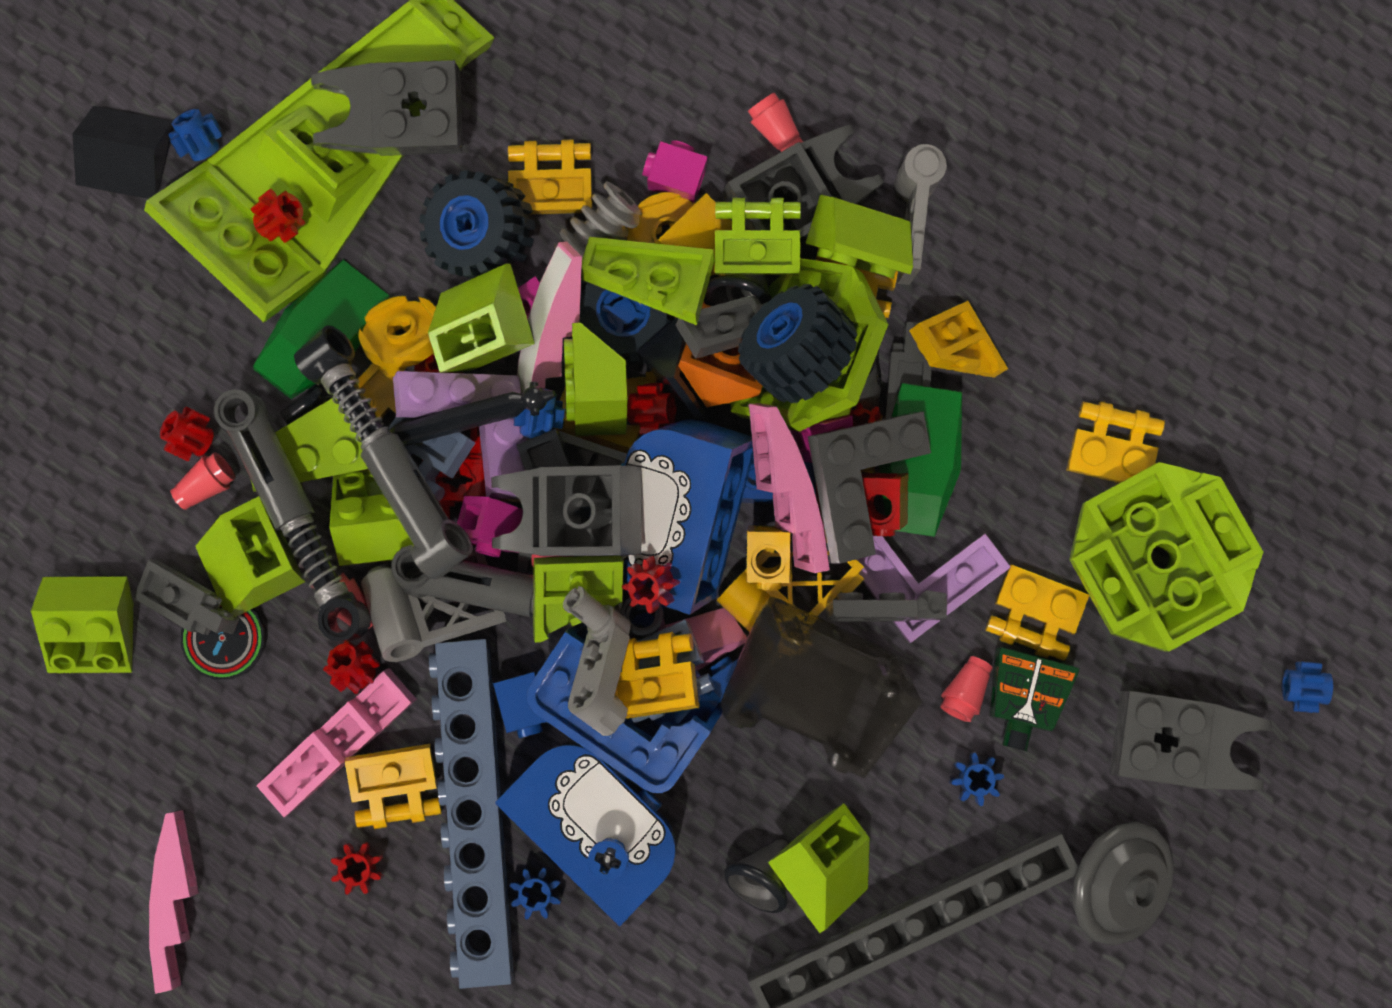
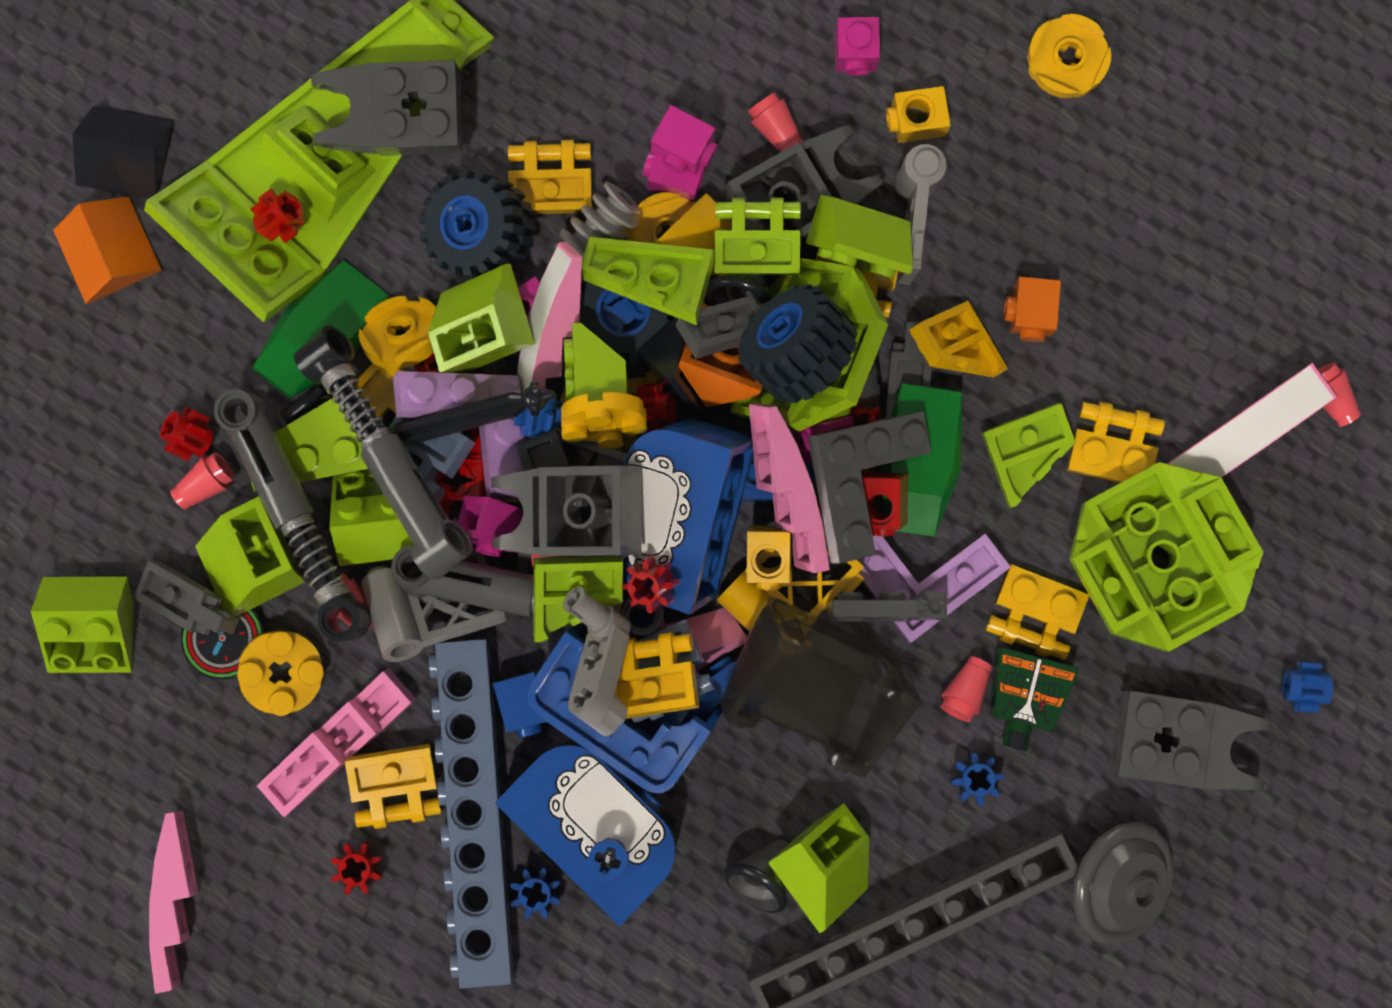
(105, 247): none -> orange slope
(195, 134): blue gear -> none
(282, 696): none -> yellow plate
(351, 666): red gear -> none
(604, 420): none -> yellow plate
(684, 142): none -> dark pink brick
(857, 45): none -> dark pink brick
(931, 102): none -> yellow brick
(1027, 449): none -> lime wing
(1033, 308): none -> orange brick
(1090, 47): none -> yellow plate
(1259, 424): none -> white slope
(1344, 407): none -> coral cone

